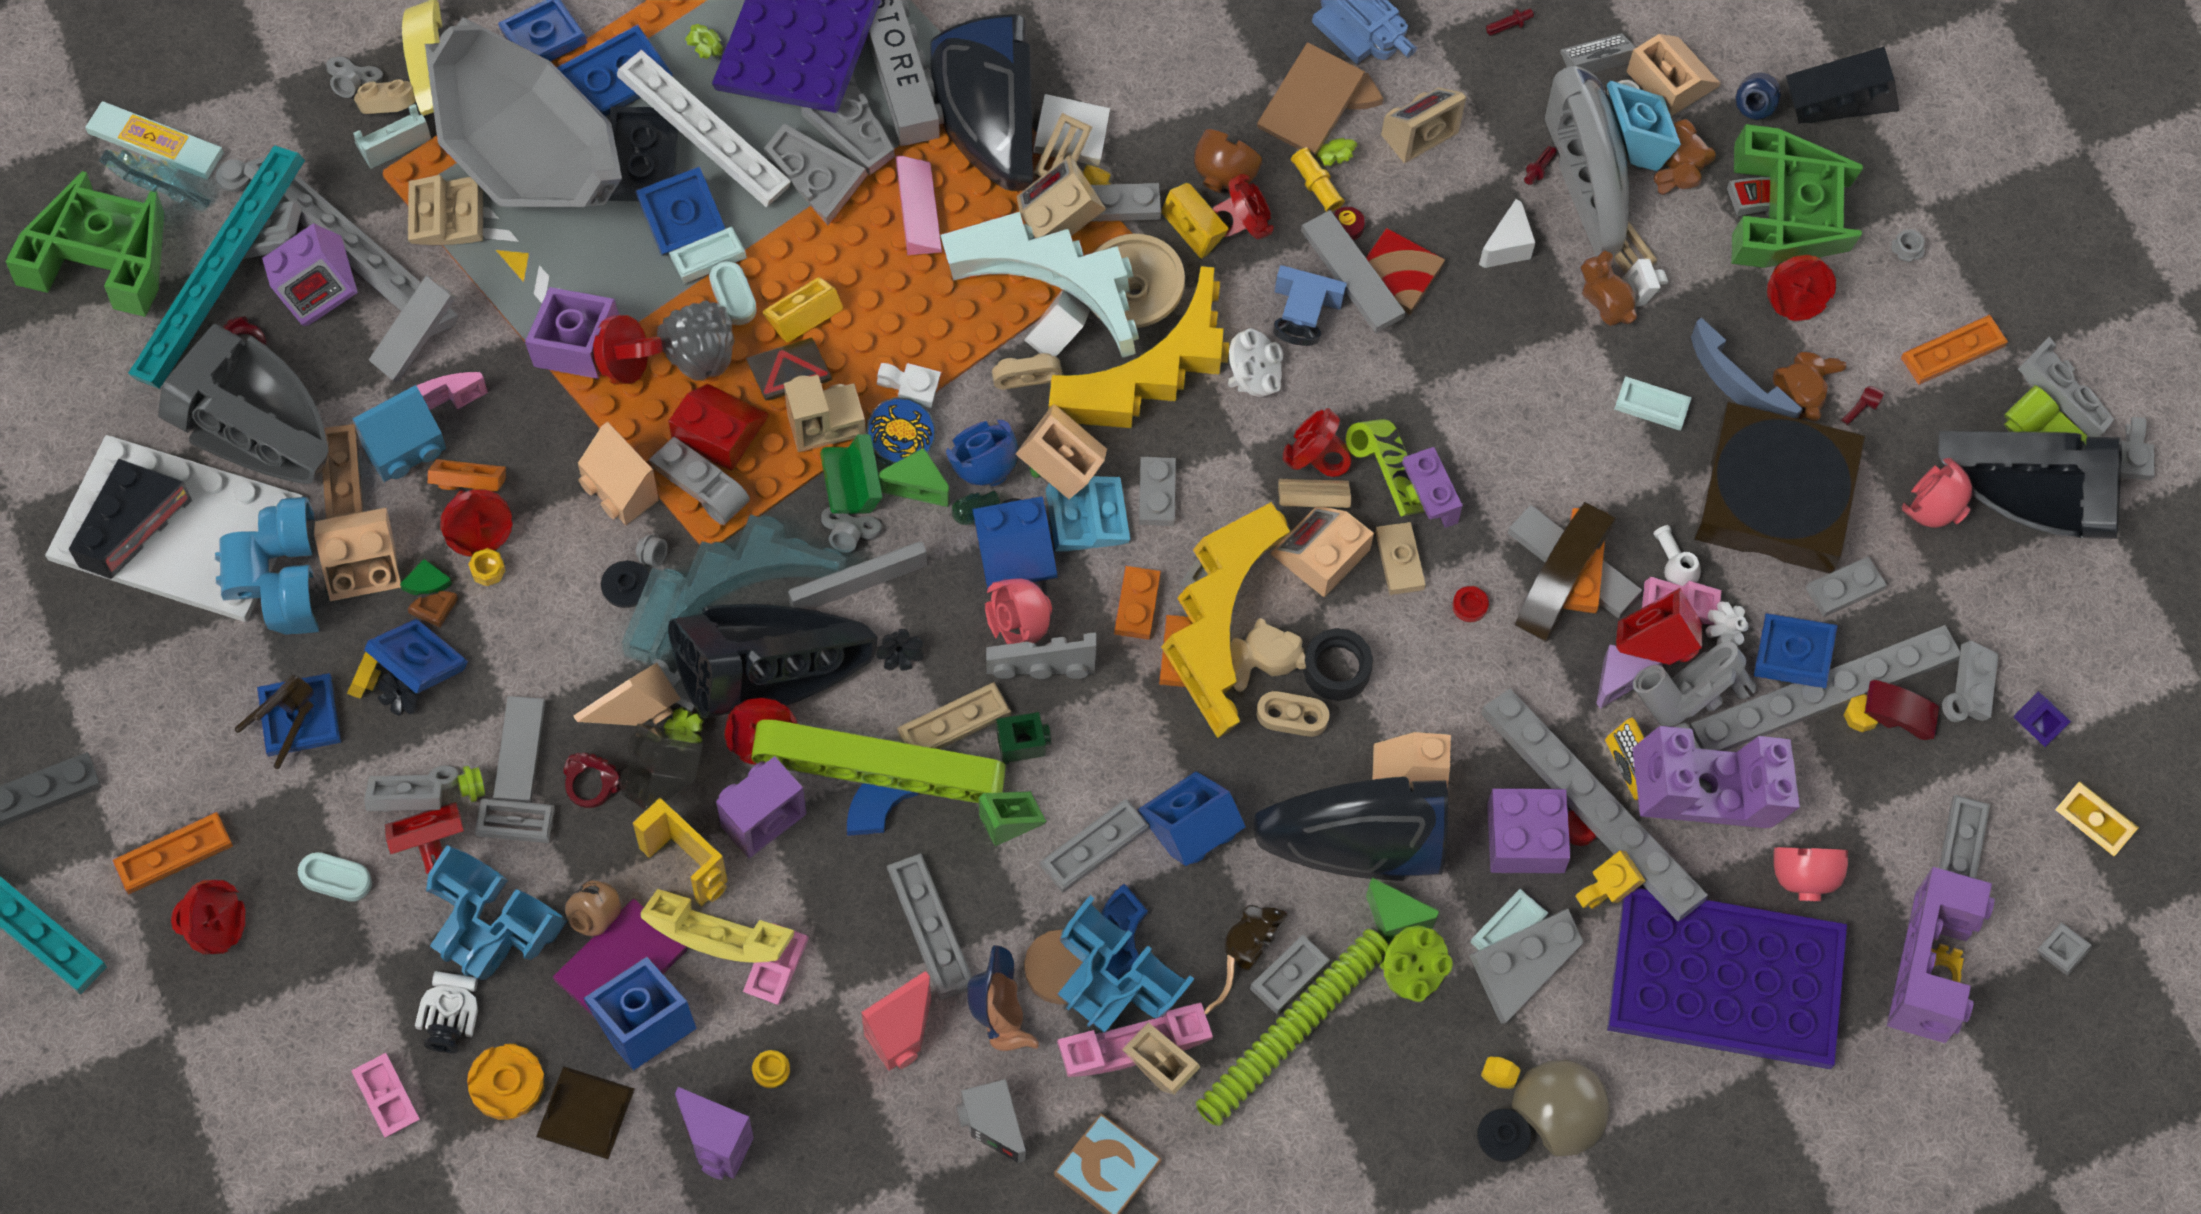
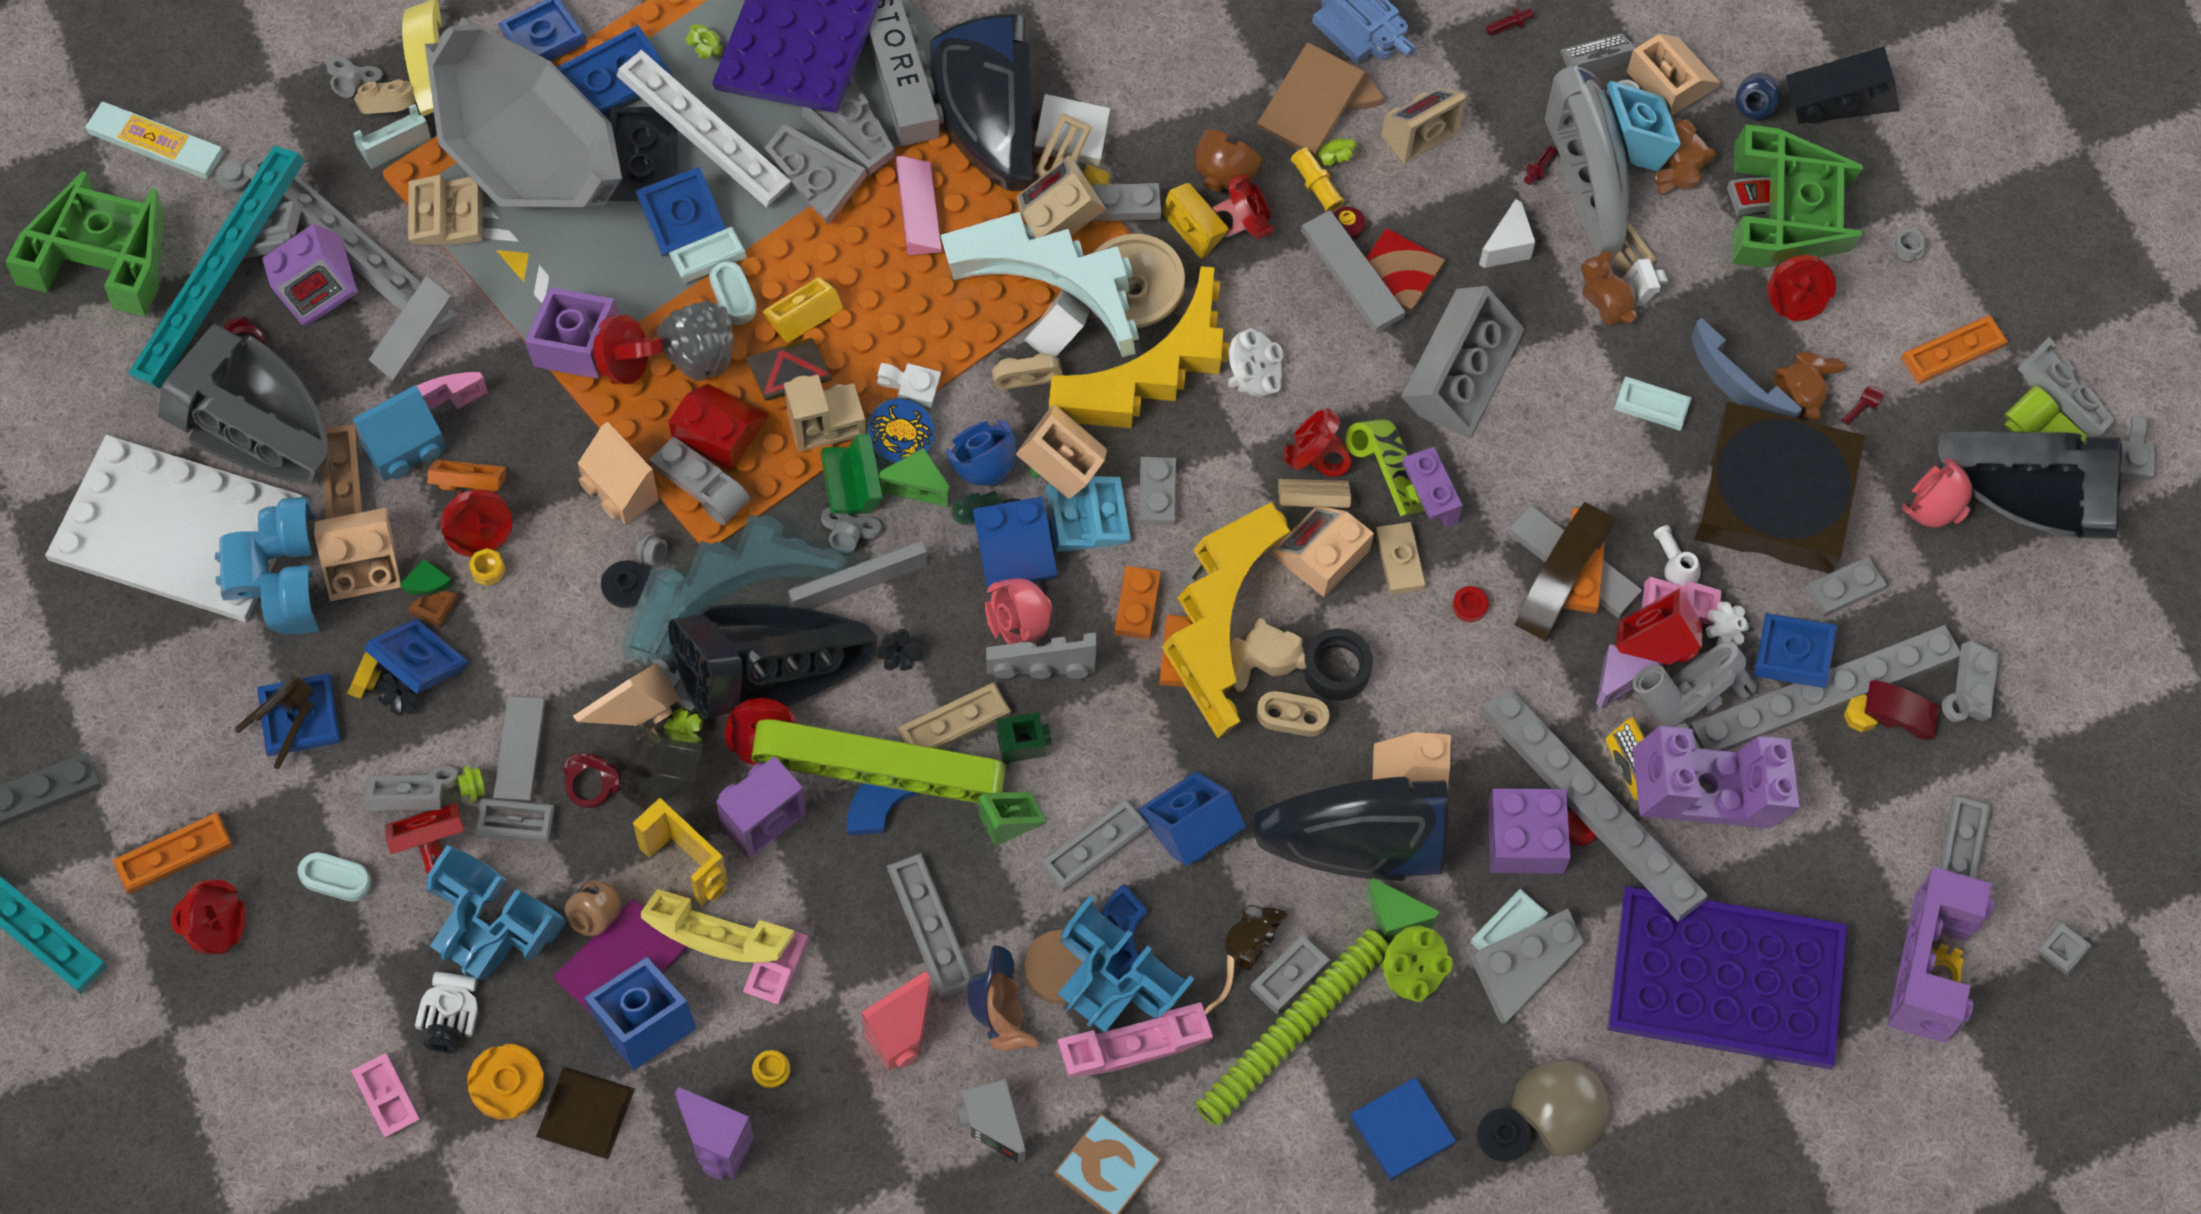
(124, 516): black wedge -> none
(153, 176): clear light blue wing -> none
(1160, 1059): tan slope -> none
(1306, 296): medium blue piece -> none
(1402, 1129): none -> blue tile
(1463, 360): none -> light grey slope
(1500, 1072): yellow tile -> none
(1615, 880): yellow plate -> none
(1810, 870): coral cylinder -> none
(2041, 719): dark purple slope -> none
(2097, 818): yellow slope -> none

